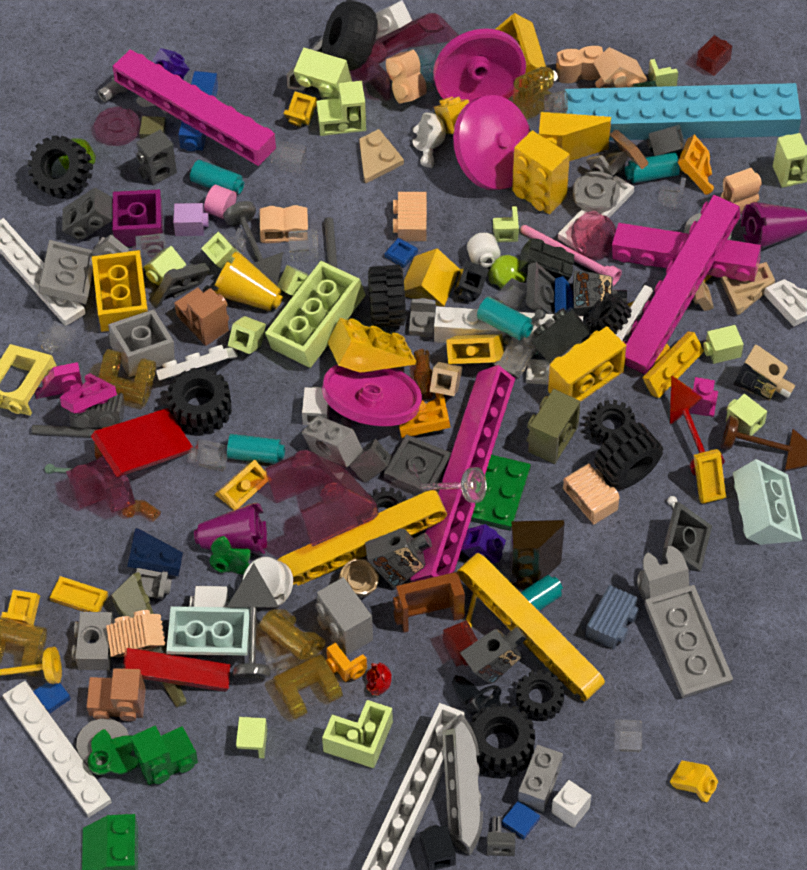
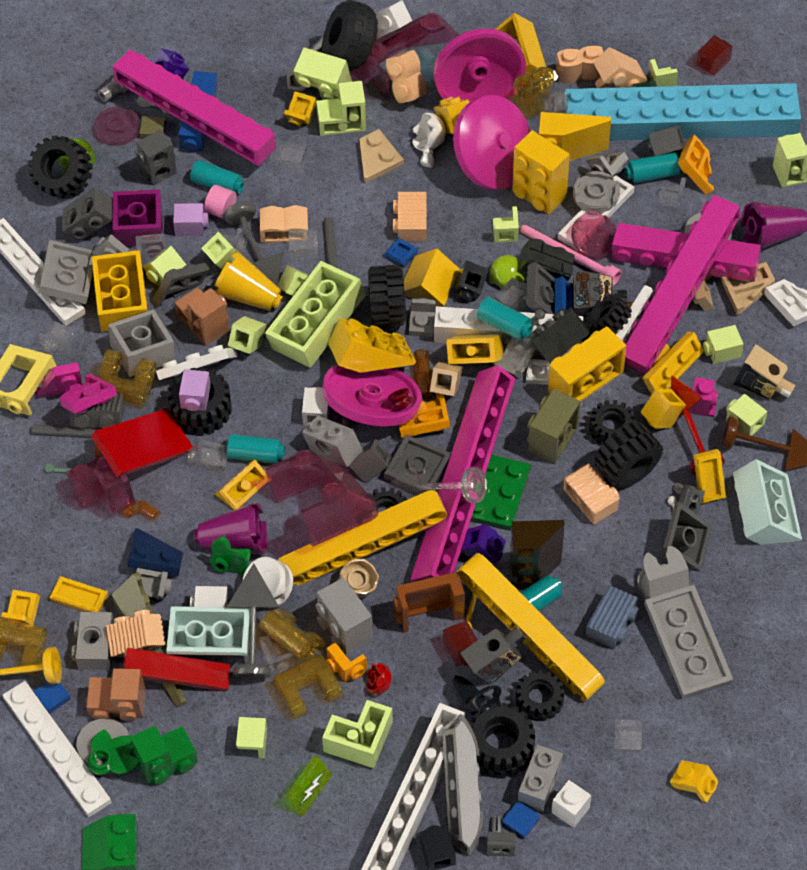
(194, 390): none -> lavender brick
(307, 786): none -> clear neon green slope
(397, 555): dark grey torso -> none
(400, 398): none -> dark red bush
(483, 249): white head -> none
(629, 148): medium nougat tile -> none
(663, 408): none -> yellow brick
(690, 496): none -> dark grey piece
(742, 188): light nougat brick -> none

